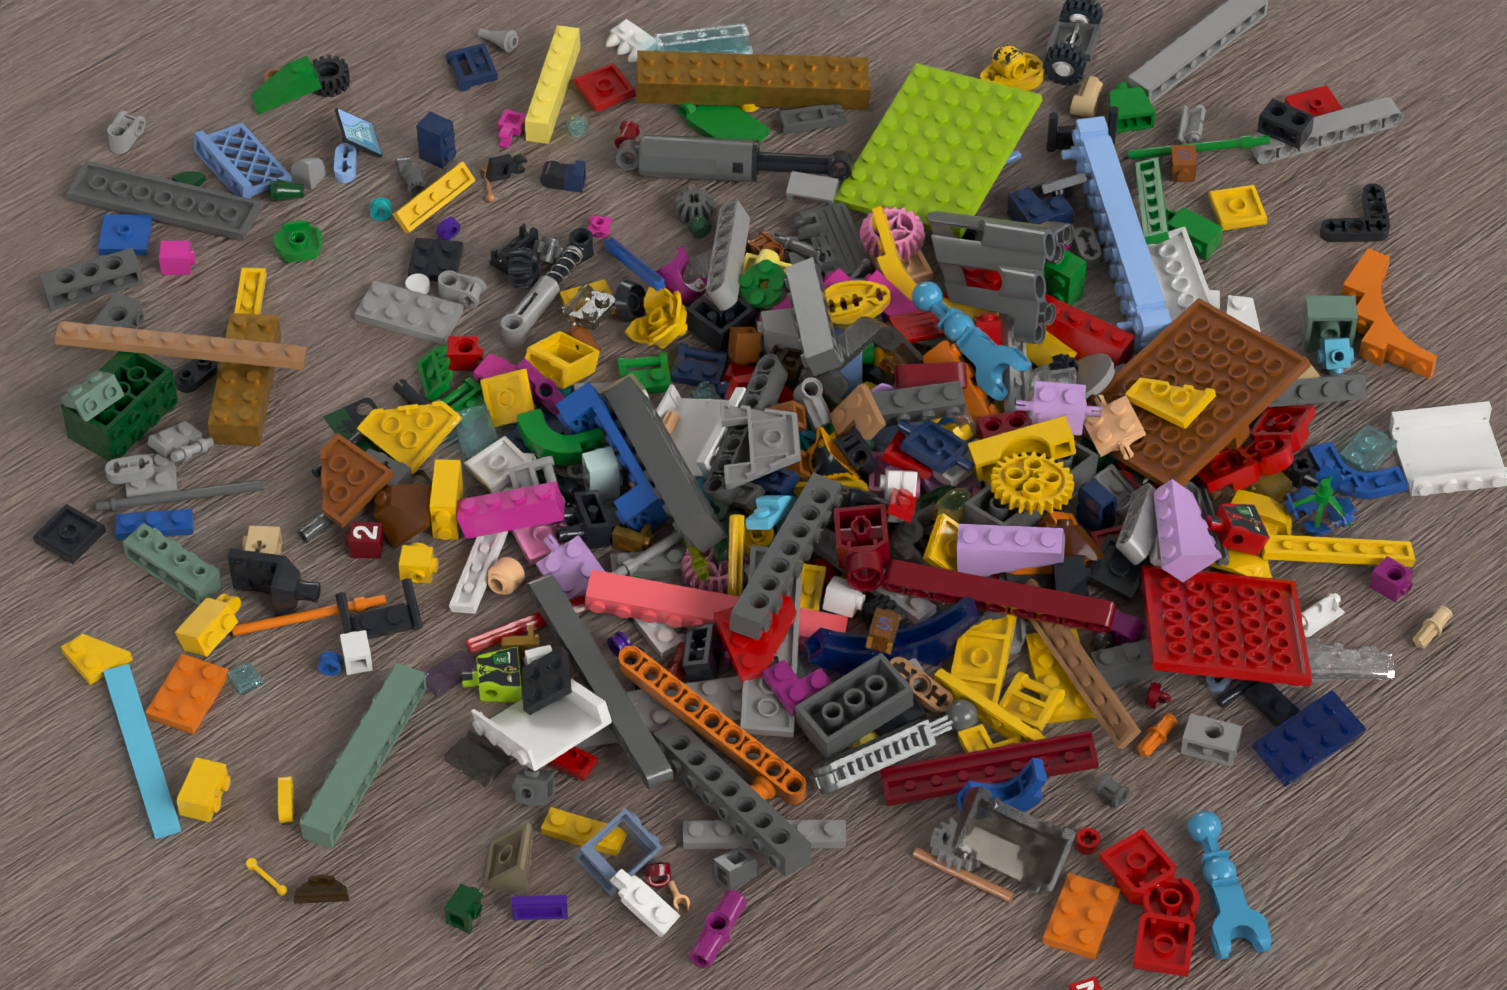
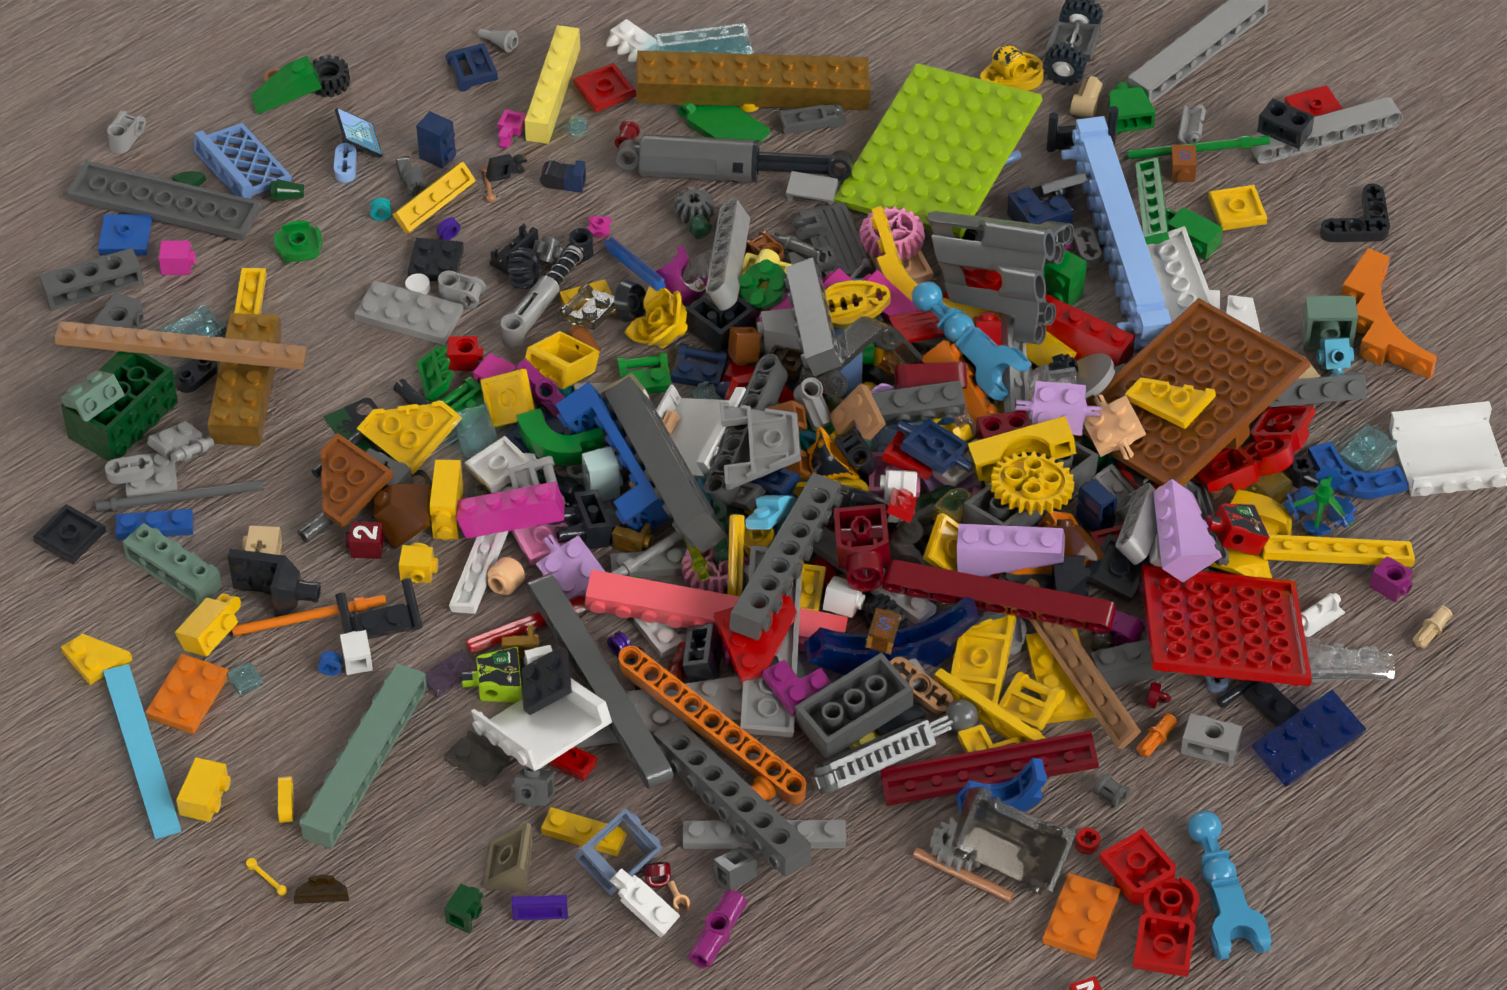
(200, 323): none -> clear light blue plate
(308, 171): light grey brick -> none

